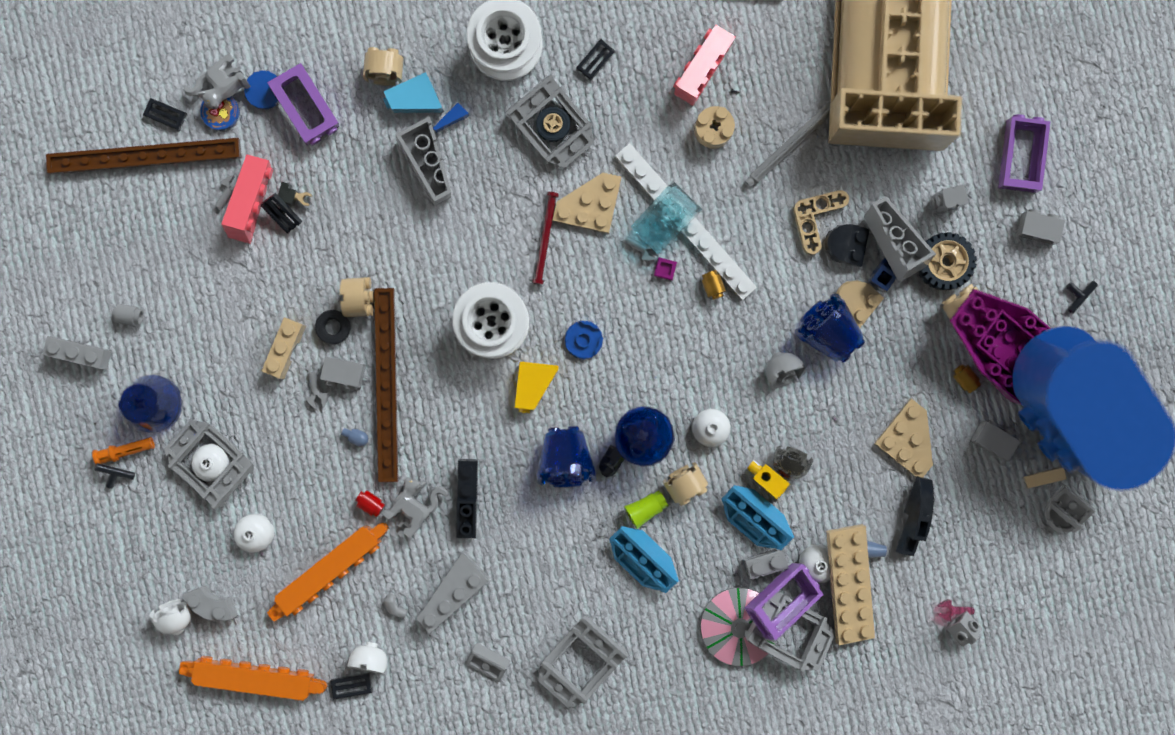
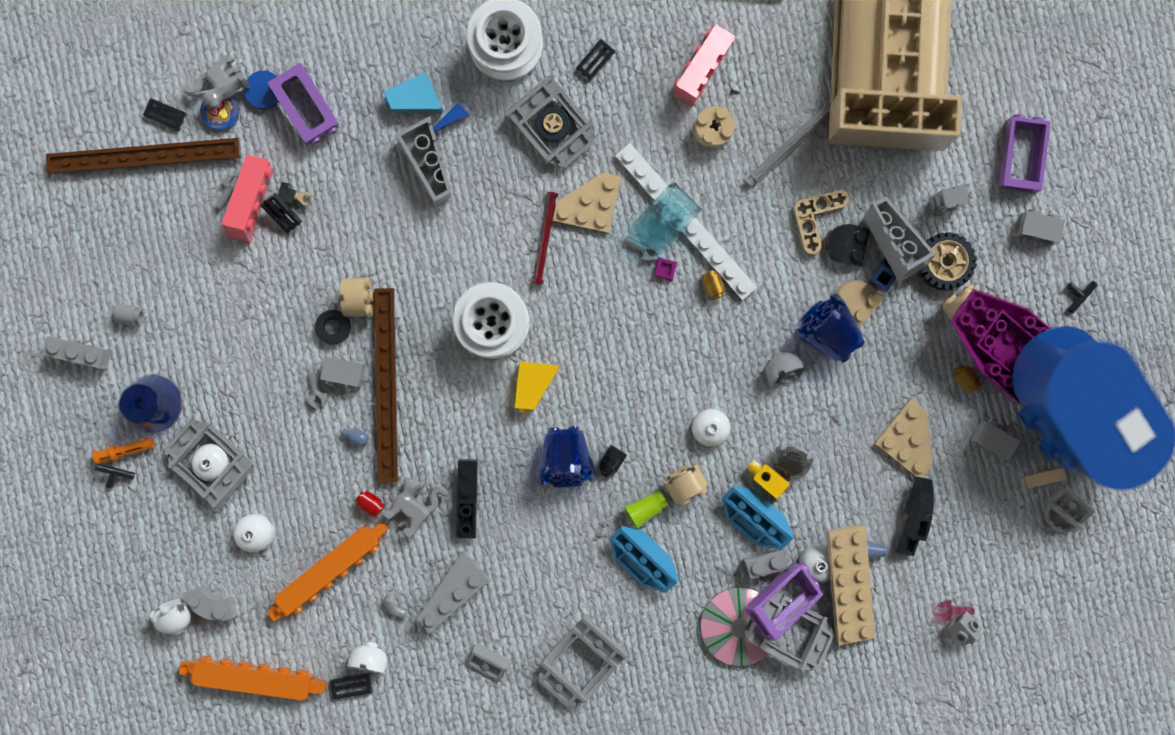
(279, 356): tan arch -> none
(383, 66): tan brick -> none
(583, 339): blue tile -> none
(657, 443): clear blue cone -> none
(1135, 430): none -> white sticker

